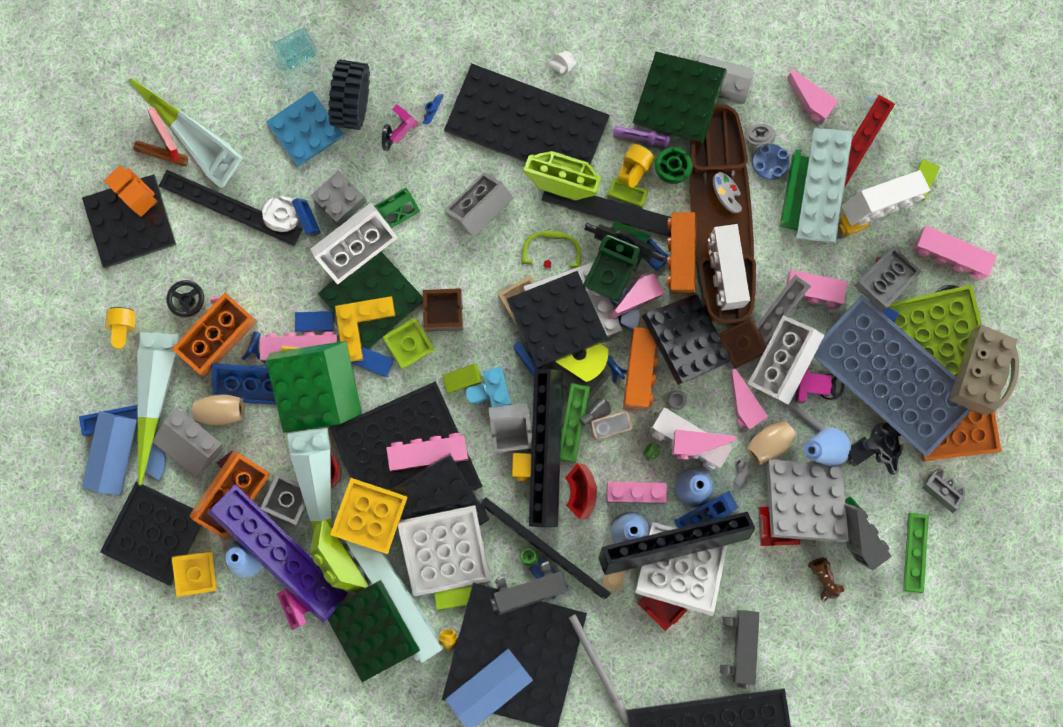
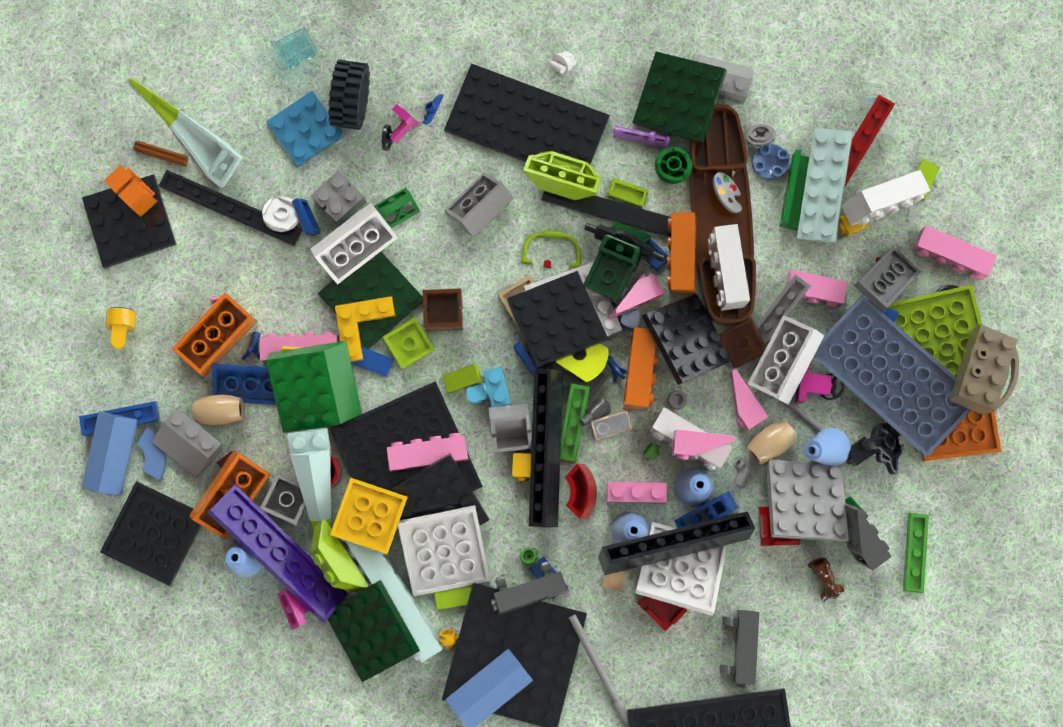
(154, 371): light aqua plate -> none
(163, 134): tile -> none
(186, 305): black piece -> none
(194, 573): yellow plate -> none
(314, 321): blue tile -> none
(545, 548): black tile -> none
(639, 160): yellow piece -> none
(813, 99): bright pink slope -> none
(944, 491): dark grey plate -> none

